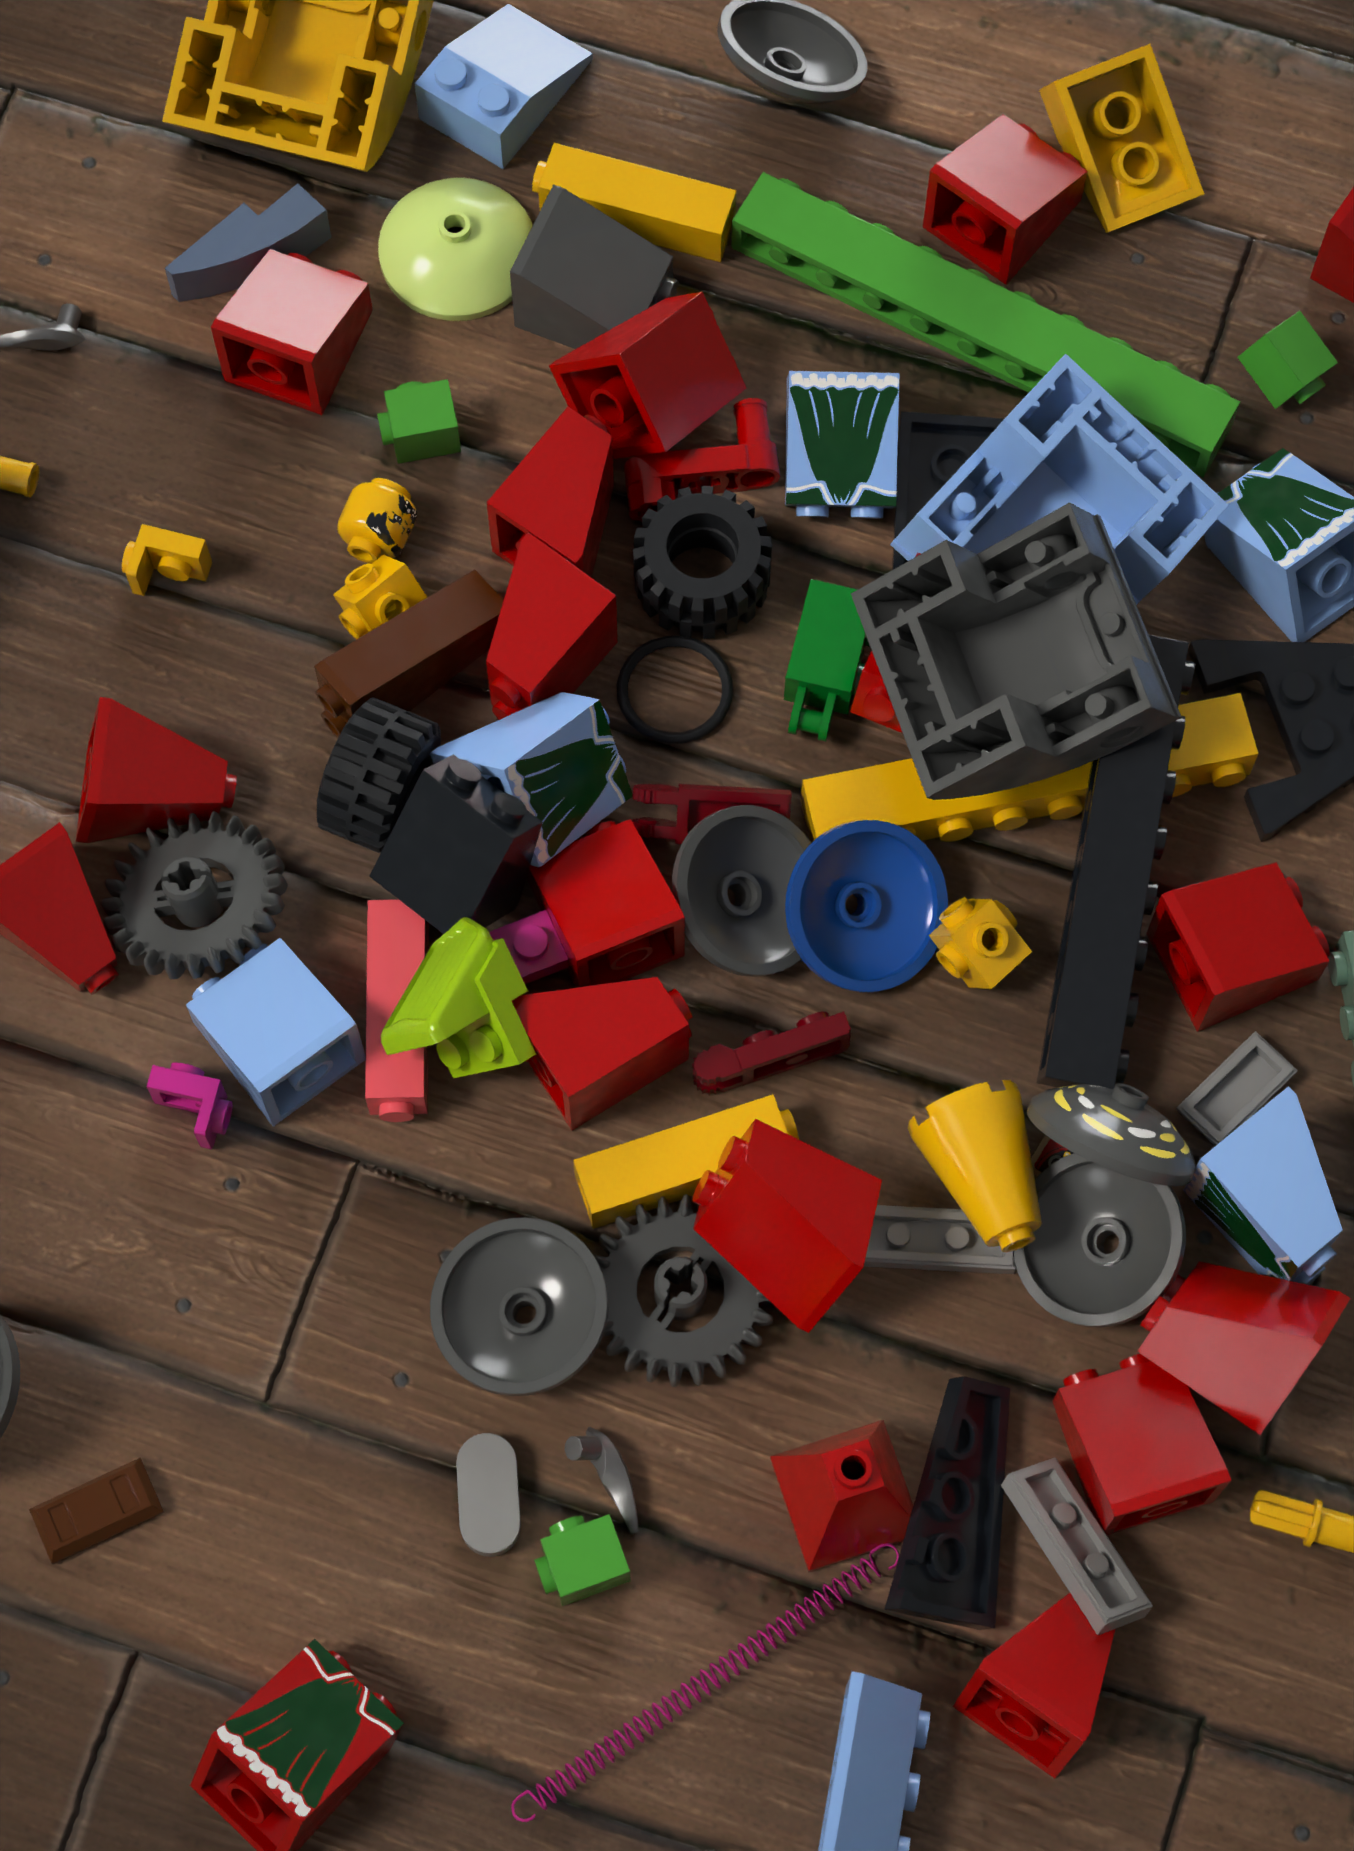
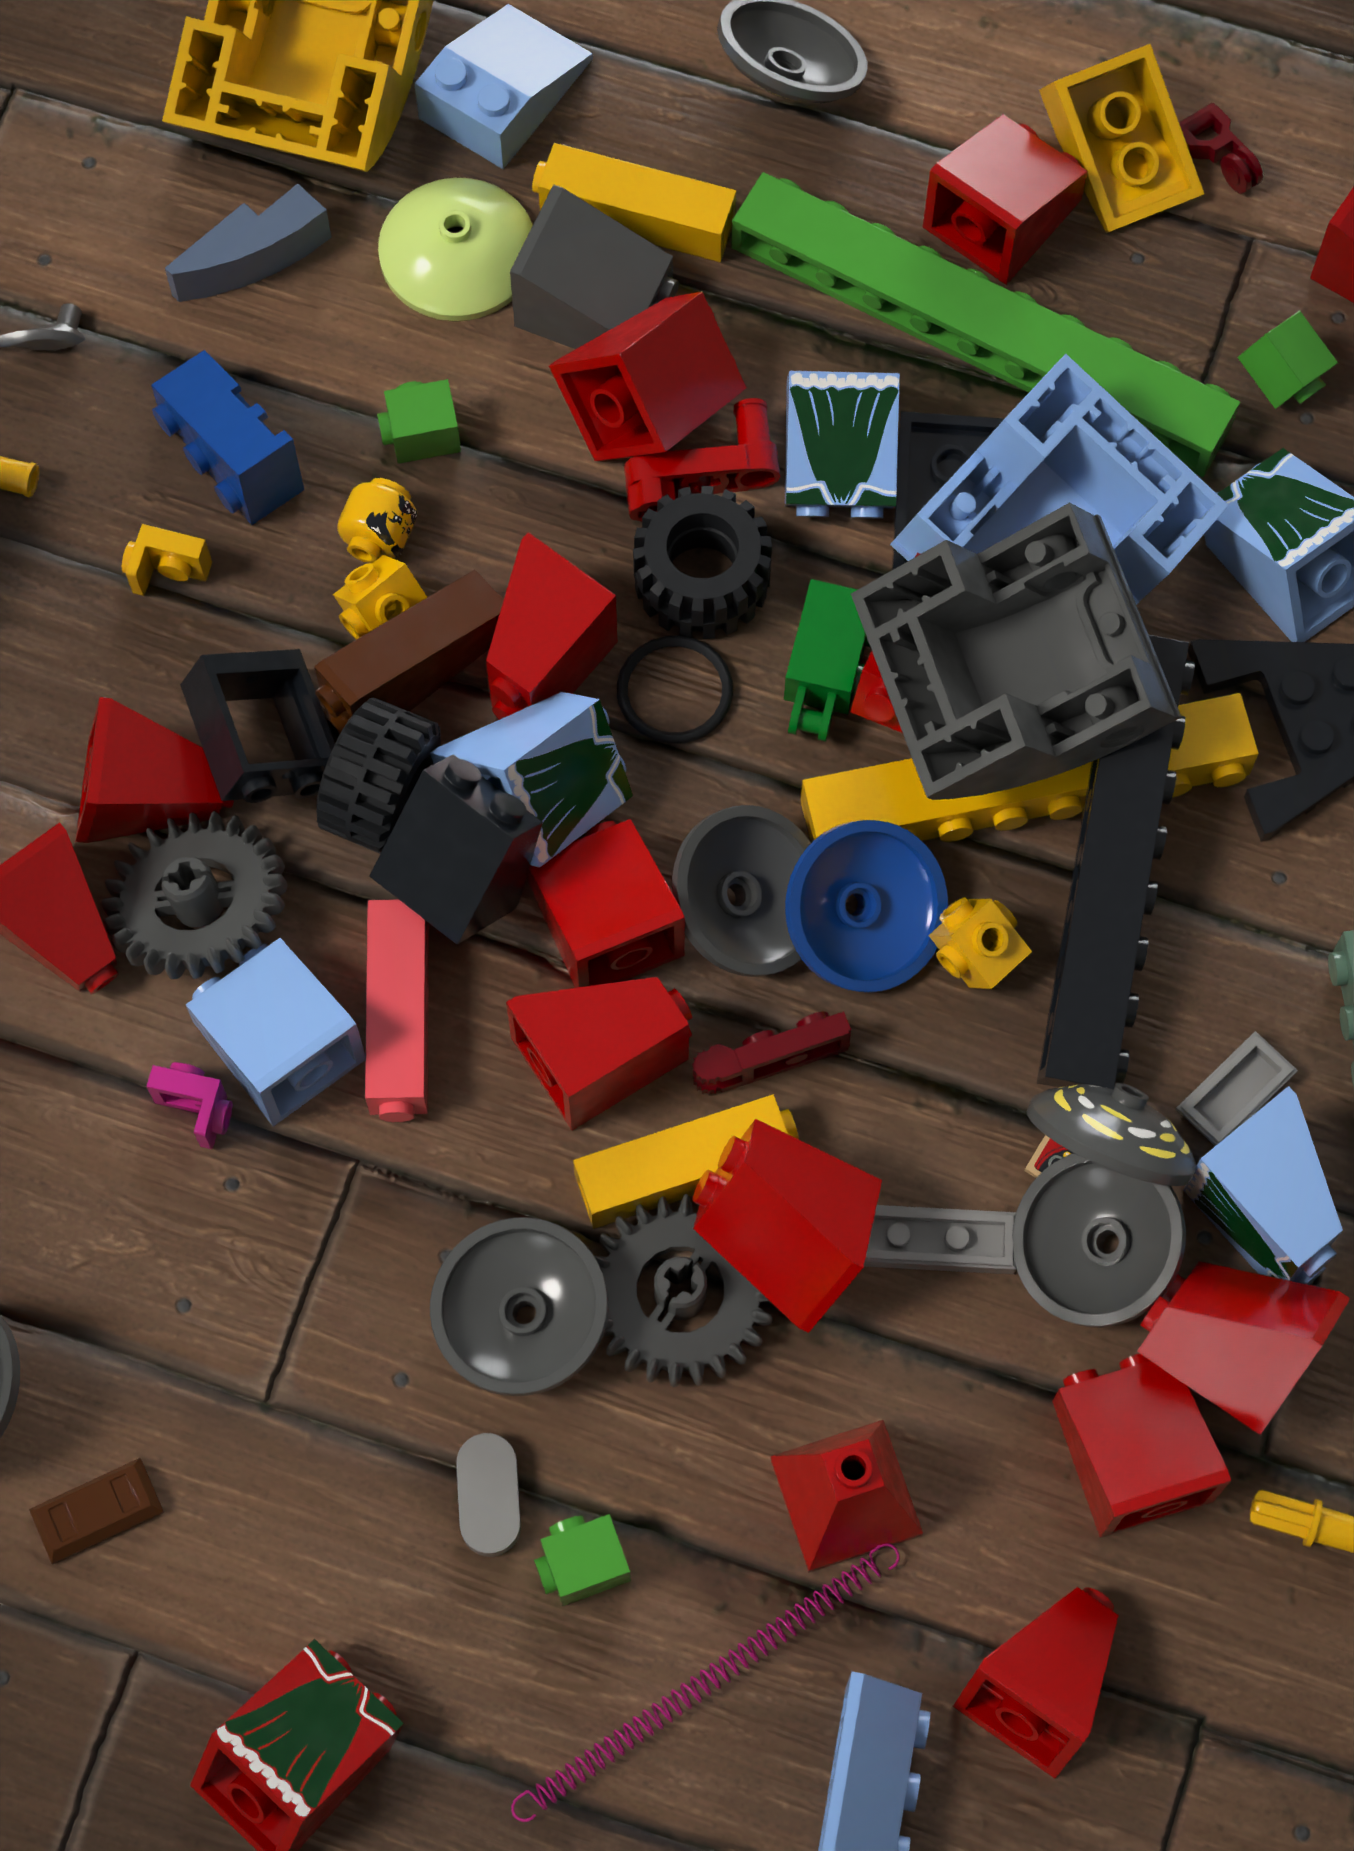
(227, 438): none -> blue wedge
(259, 676): none -> black window
(291, 329): red slope -> none
(463, 1004): lime piece -> none
(533, 946): dark pink bracket -> none
(558, 493): red slope -> none
(610, 1468): flat silver bar -> none
(698, 802): dark red hinge -> none
(956, 1521): black wing -> none
(984, 1160): yellow cone -> none
(1076, 1546): light grey tile -> none
(1236, 943): red slope -> none
(1237, 162): none -> dark red piece

